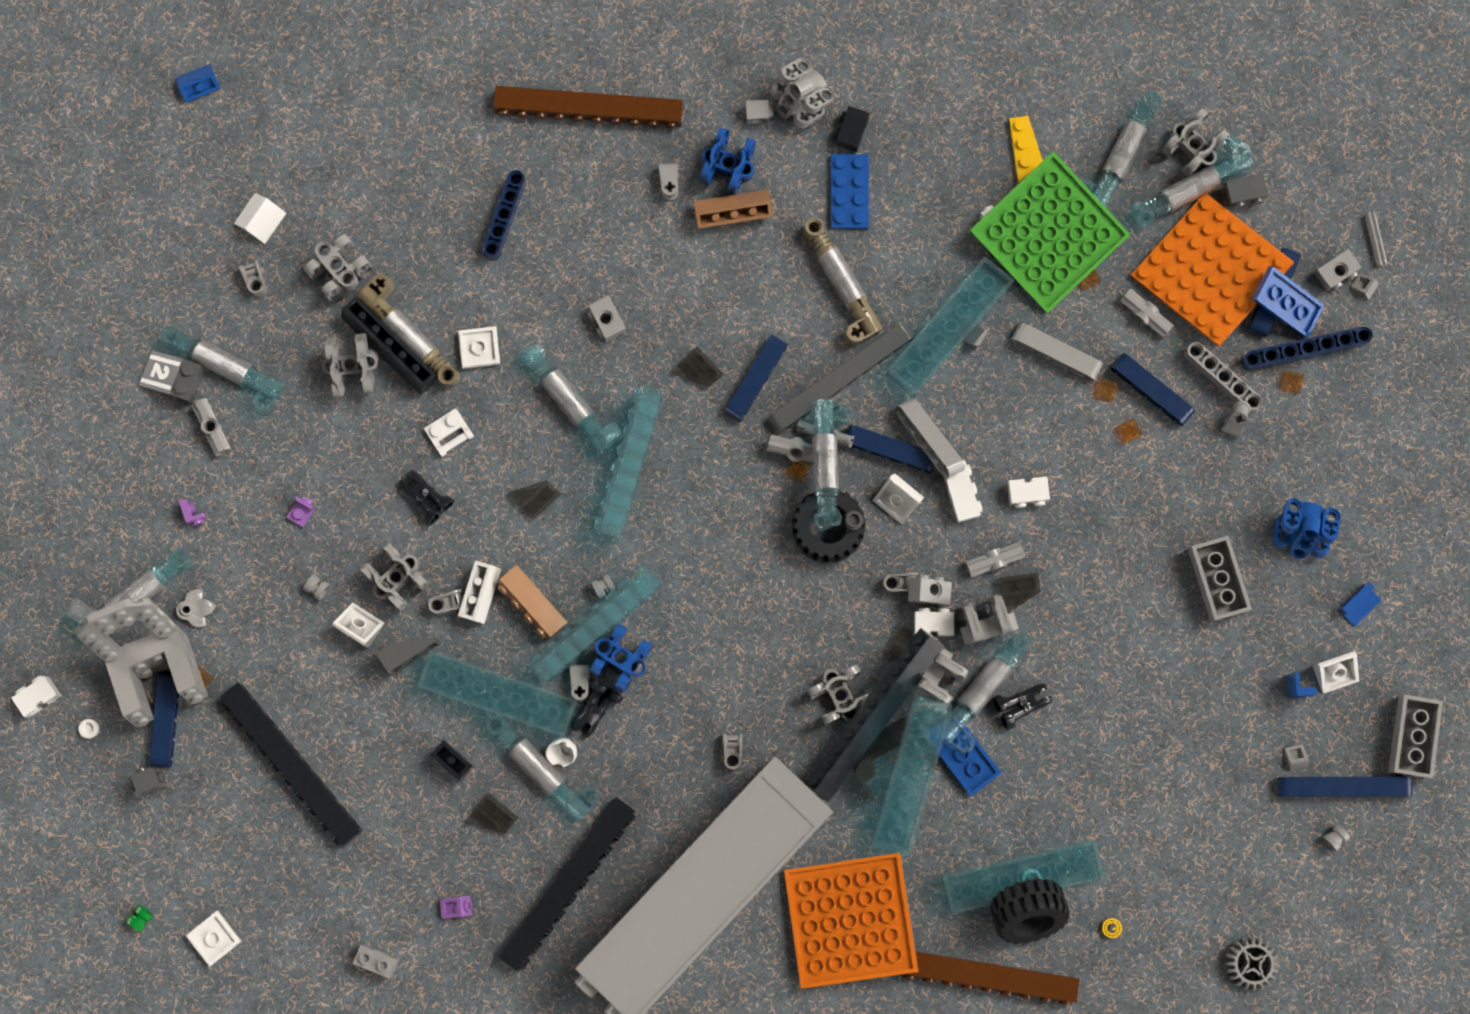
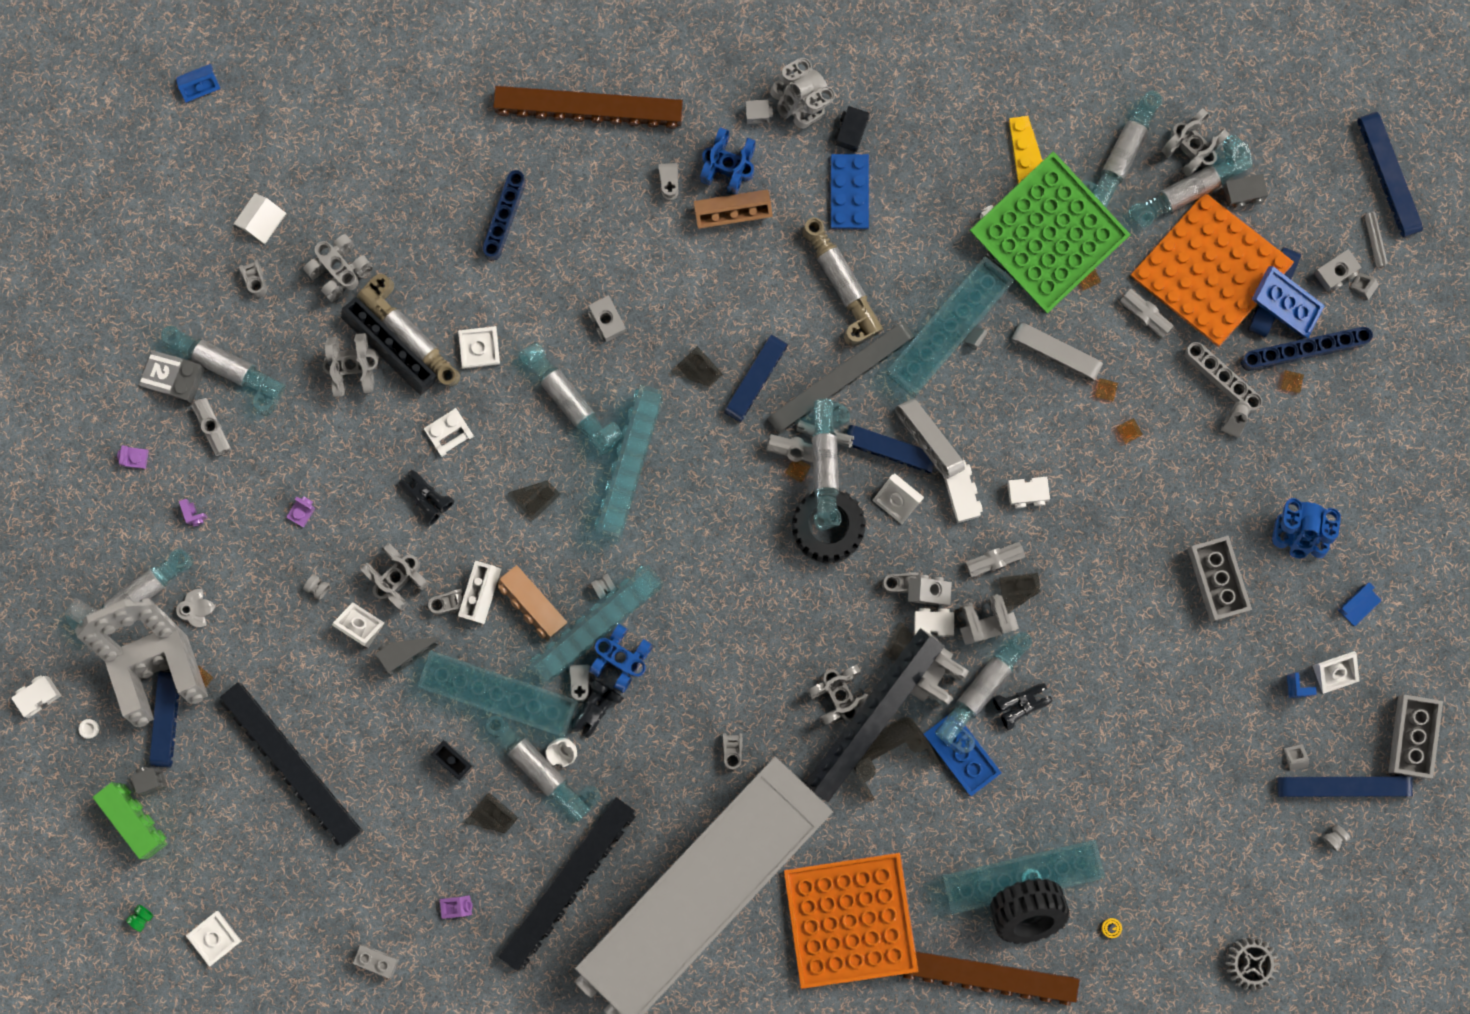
(130, 820): none -> bright green brick
(132, 457): none -> medium lavender bracket
(853, 520): dark grey plate -> none
(911, 775): clear light blue brick -> none
(1154, 389): dark blue beam -> none
(1390, 174): none -> dark blue beam

